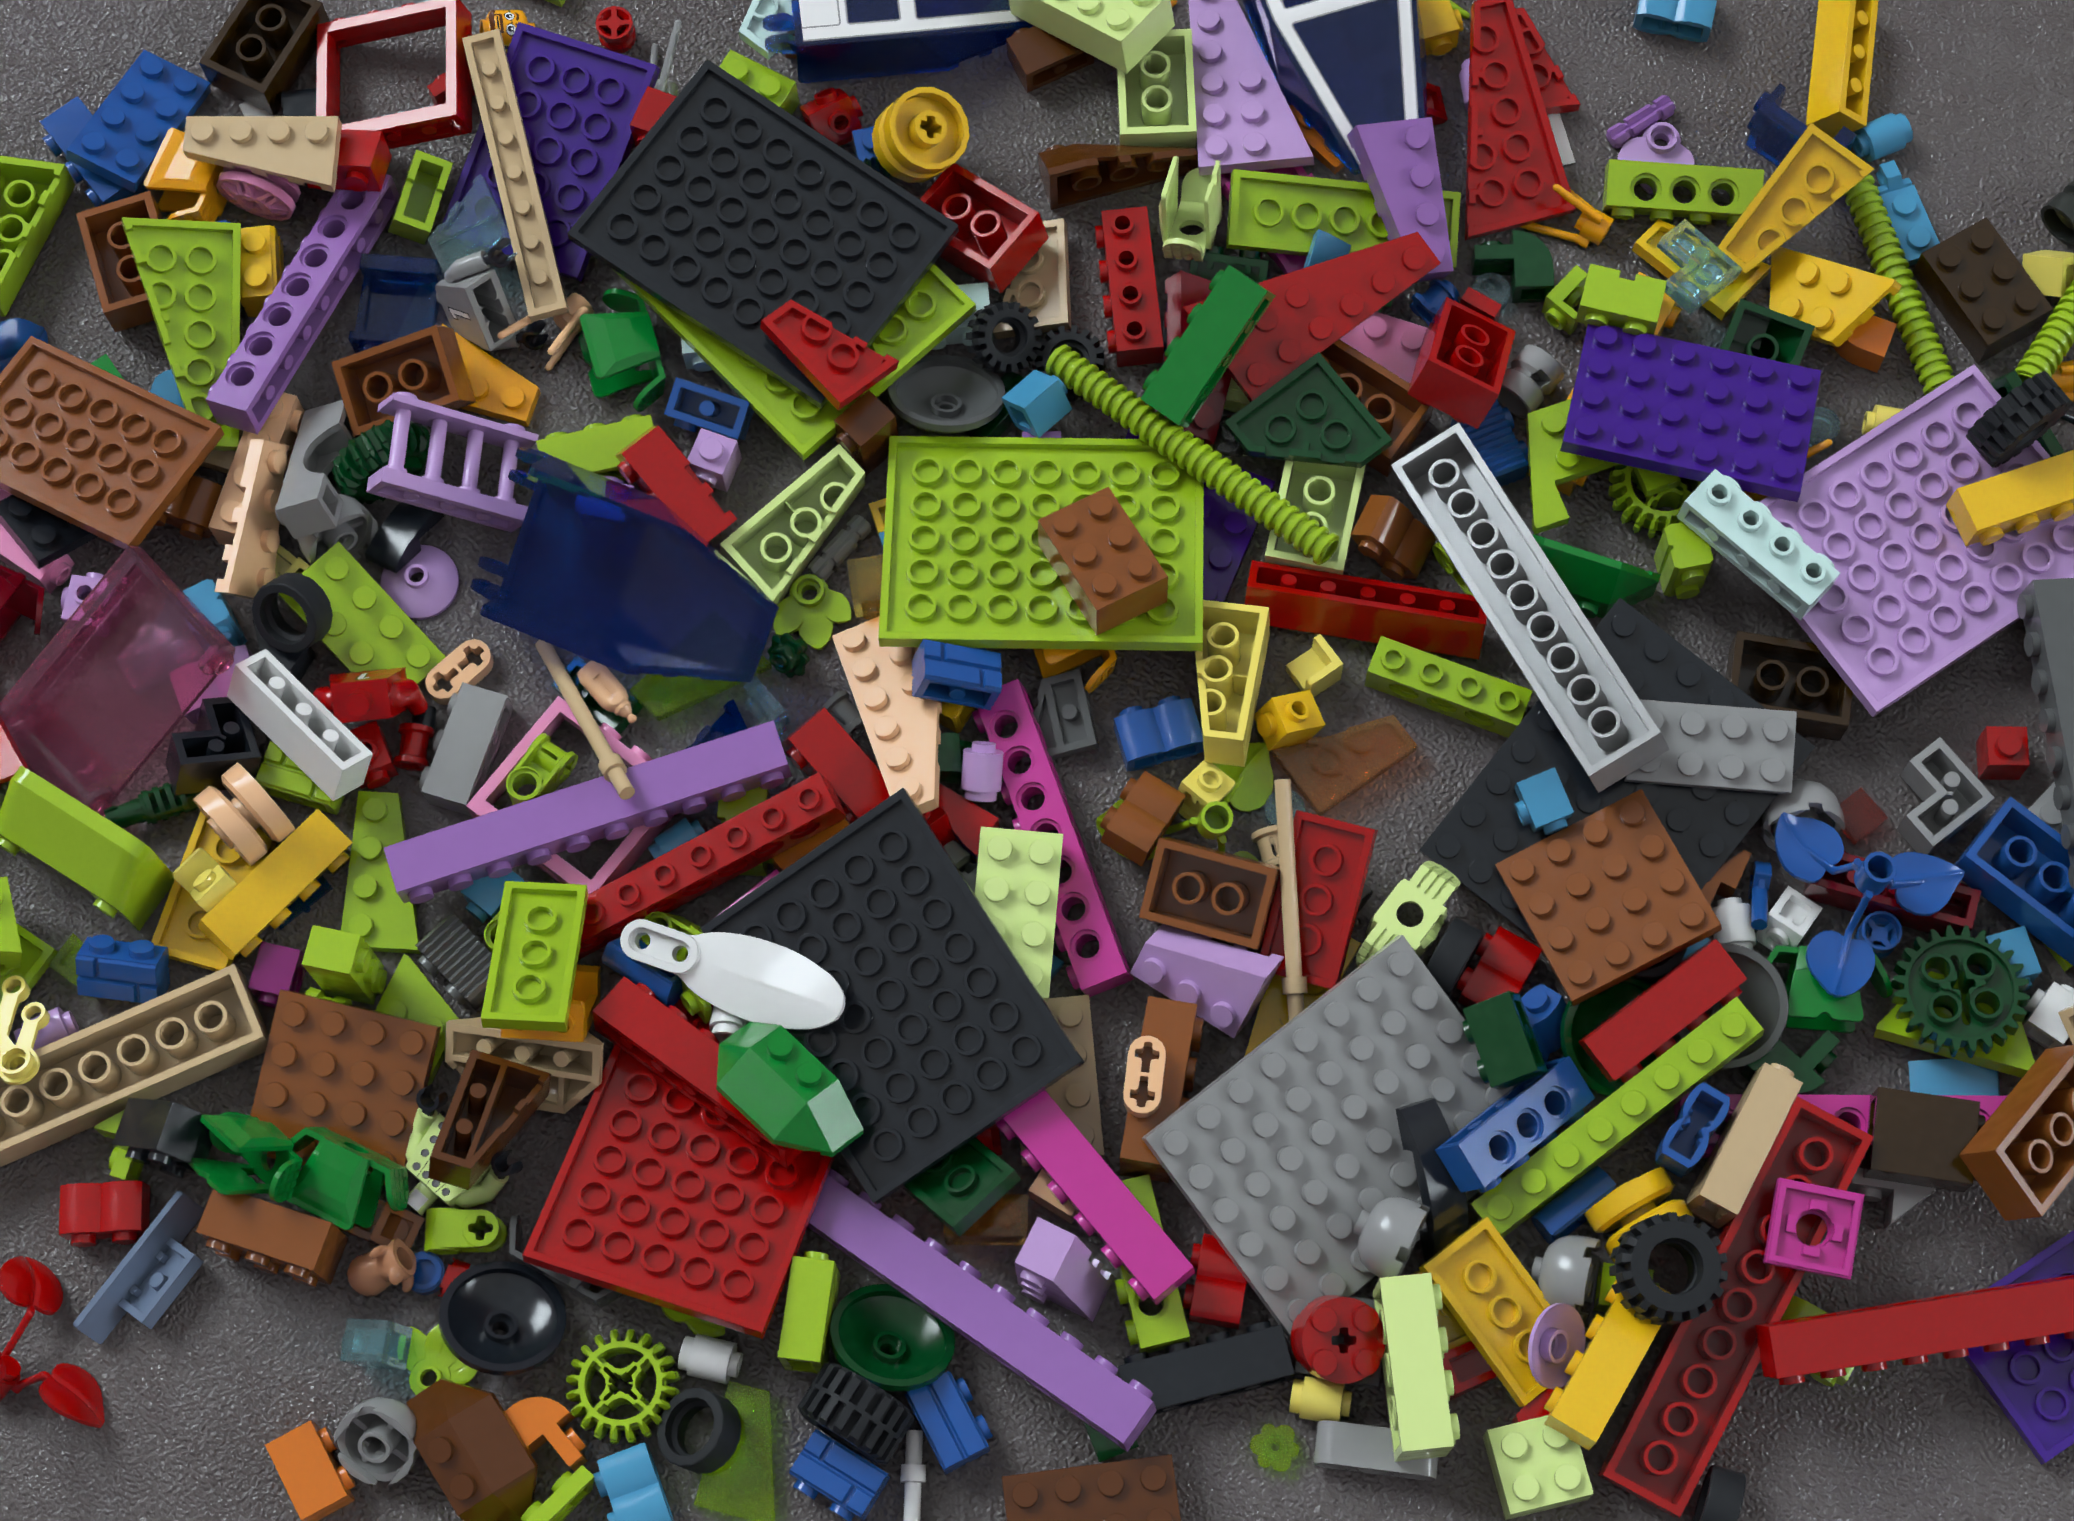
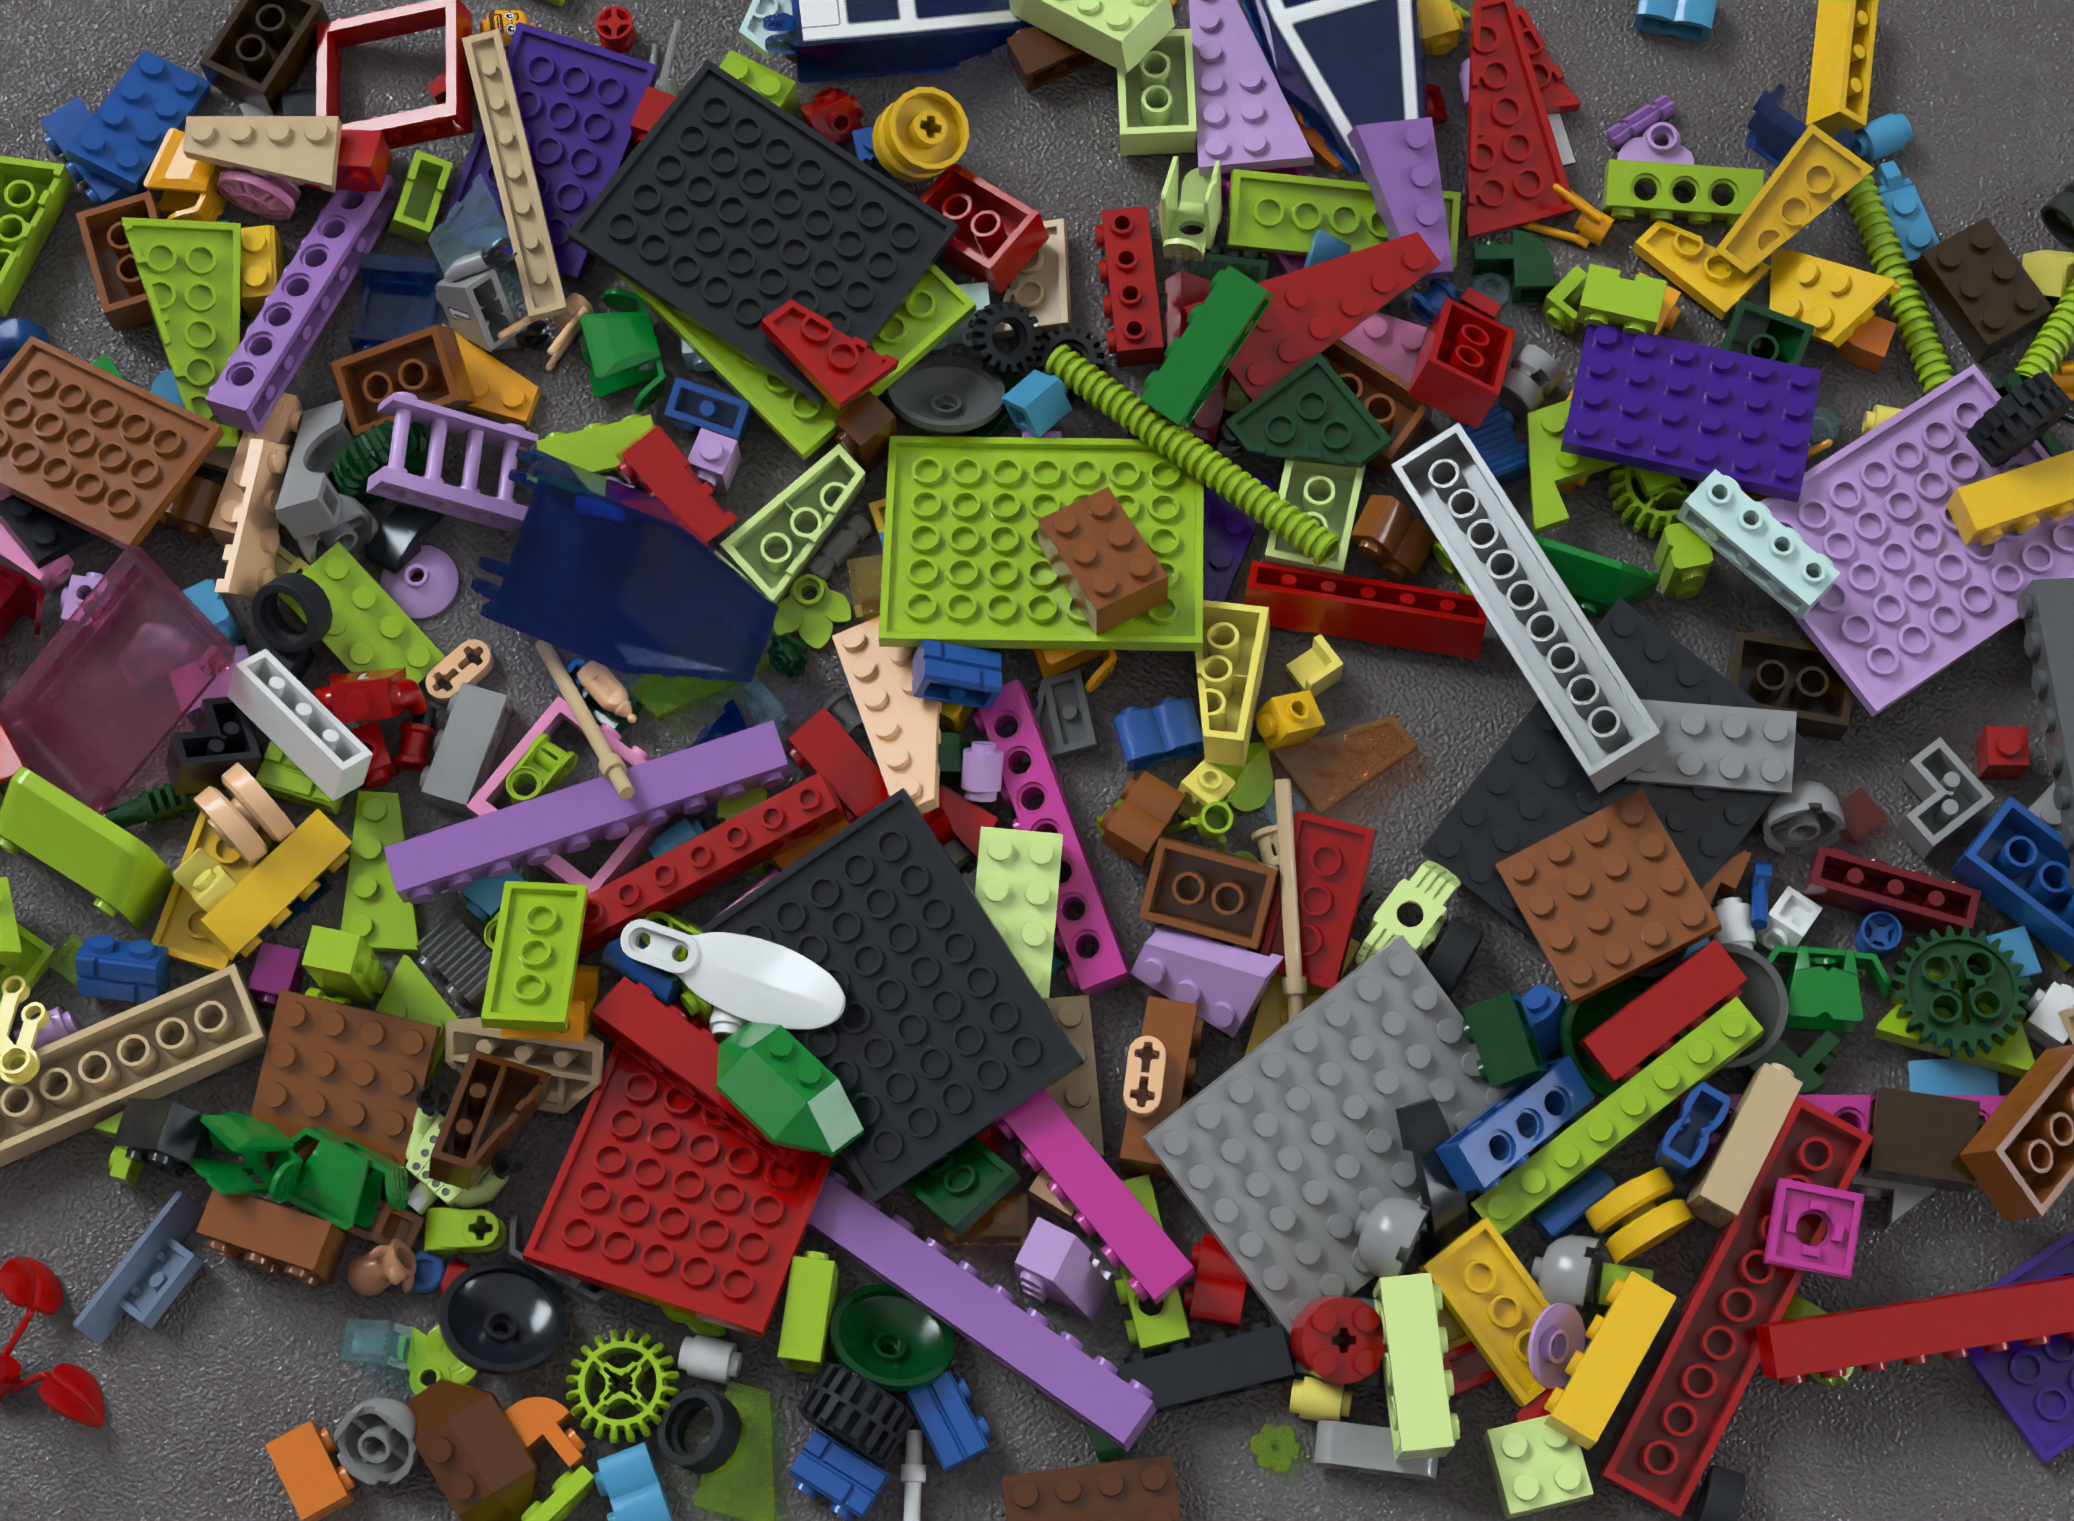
(104, 1211): red brick -> none
(1096, 170): reddish brown wedge -> none
(1447, 687): lime brick -> none
(1502, 968): red brick -> none
(1543, 802): dark azure brick -> none
(1702, 1260): black tyre -> none
(1703, 267): clear light blue plate -> none
(1920, 884): blue plant -> none

